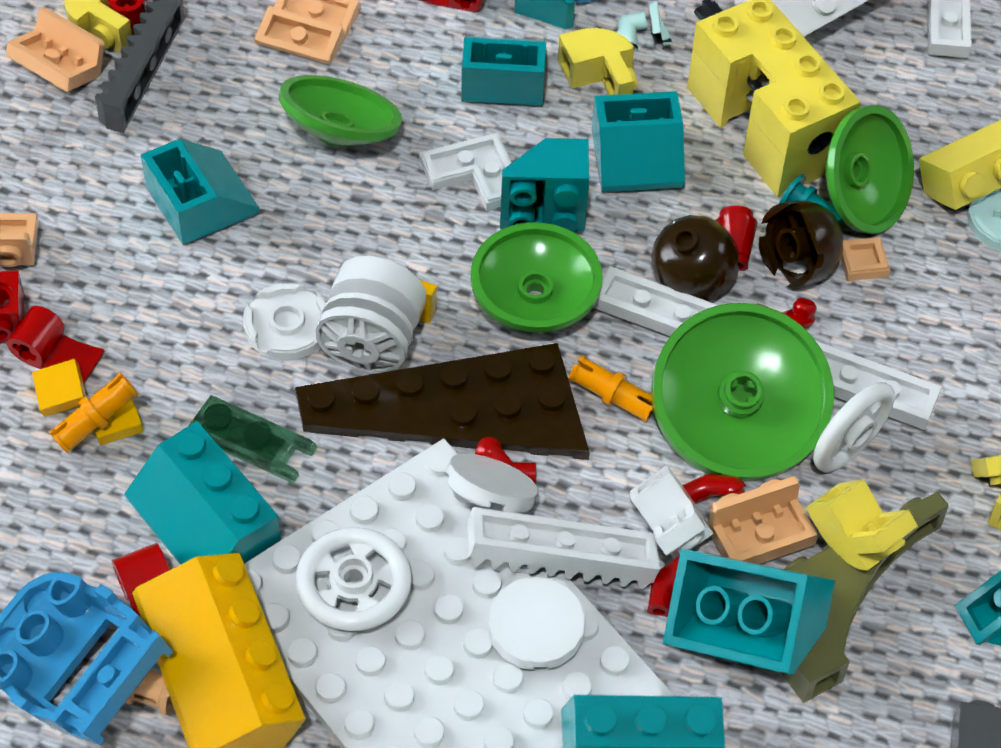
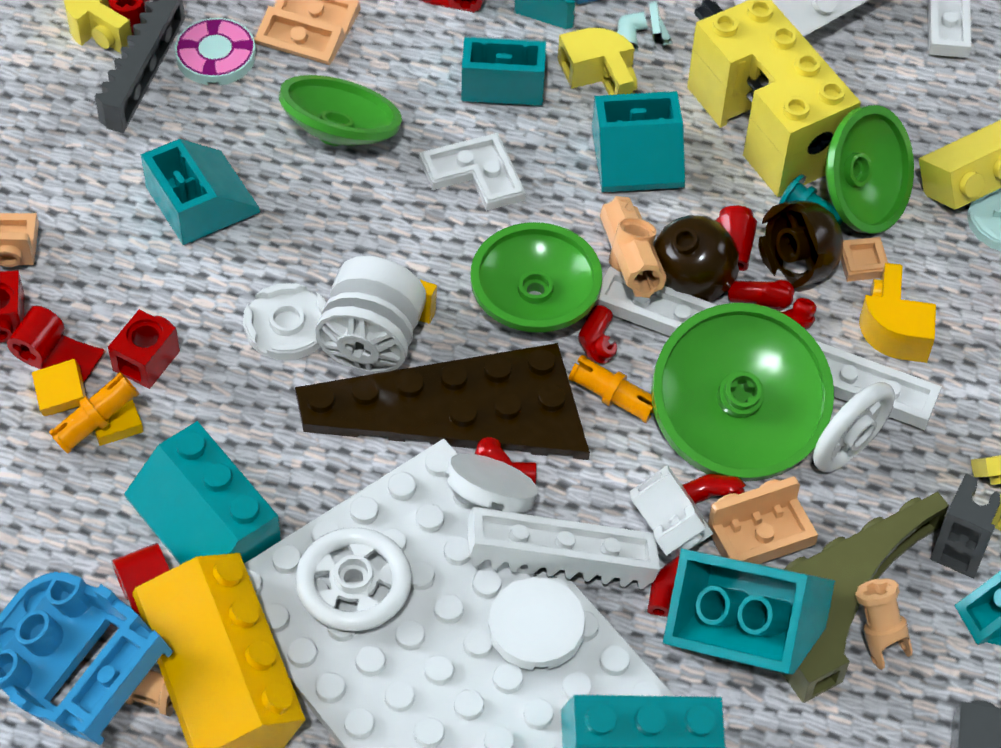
(58, 51): light nougat bracket -> none
(132, 353): none -> red brick
(215, 51): none -> tile
(253, 437): clear green hinge -> none
(547, 185): teal slope -> none
(593, 338): none -> red arm
(632, 247): none -> light nougat piece
(774, 295): none -> red arm
(857, 526): light yellow brick -> none
(883, 618): none -> light nougat piece
(896, 325): none -> yellow brick
(966, 530): none -> dark grey hinge

